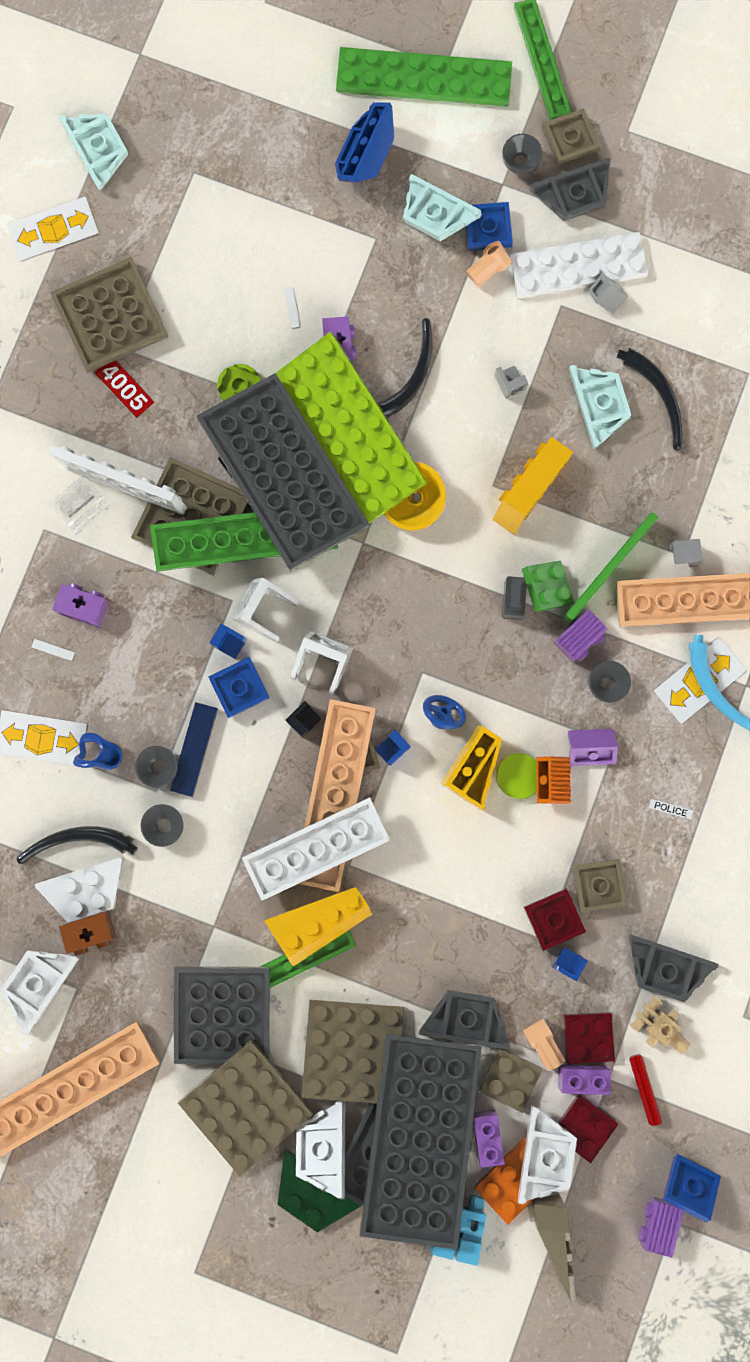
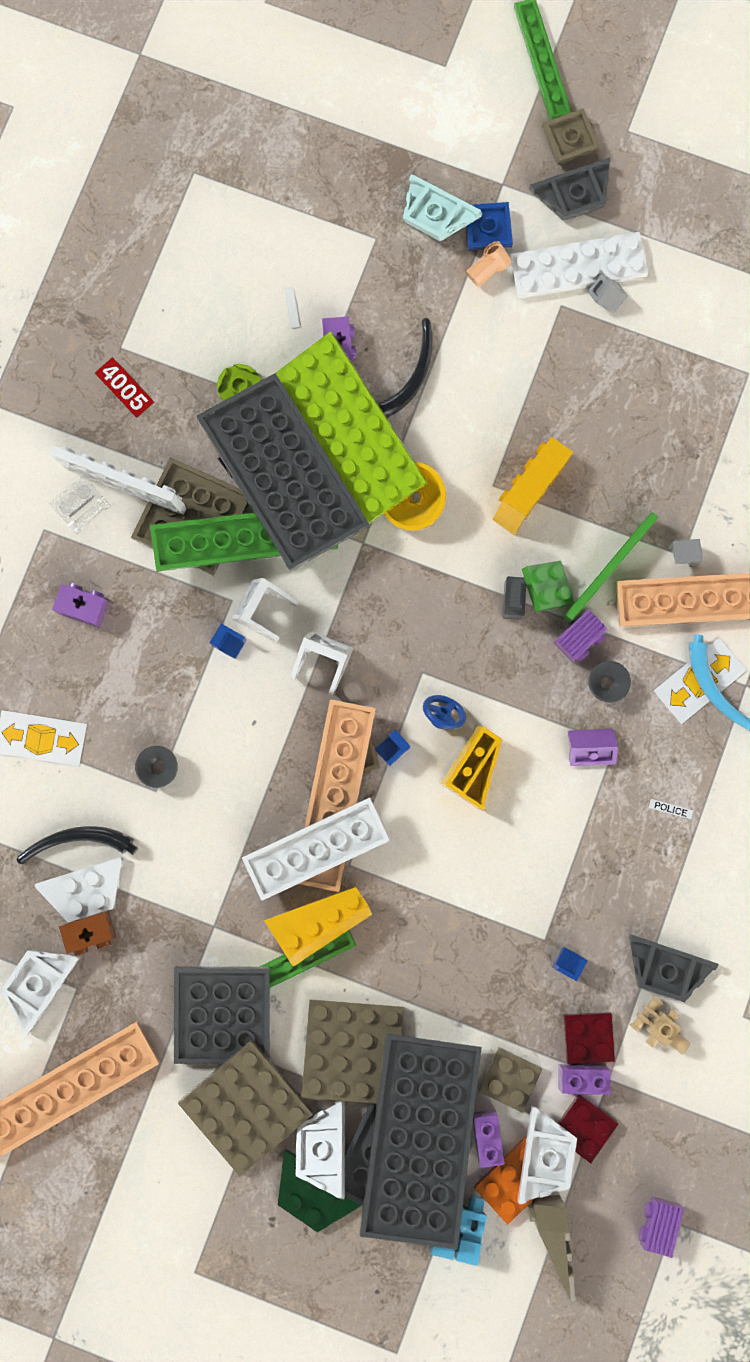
(52, 228): white sticker -> none
(54, 650): white sticker -> none
(96, 144): light aqua wing -> none
(109, 314): dark tan plate -> none
(109, 755): blue piece -> none
(150, 821): dark grey piece -> none
(194, 749): dark blue tile -> none
(239, 687): blue plate -> none
(303, 719): black panel -> none
(366, 144): blue wedge -> none
(424, 76): bright green plate -> none
(467, 1020): dark grey wing -> none
(510, 381): light grey panel -> none
(517, 776): lime tile -> none
(522, 145): dark grey piece -> none
(542, 1040): light nougat piece -> none
(553, 780): orange brick -> none
(554, 919): dark red plate -> none
(599, 885): dark tan plate -> none
(600, 401): light aqua wing -> none
(645, 1090): red axle -> none
(652, 373): black animal -> none
(692, 1188): blue plate -> none

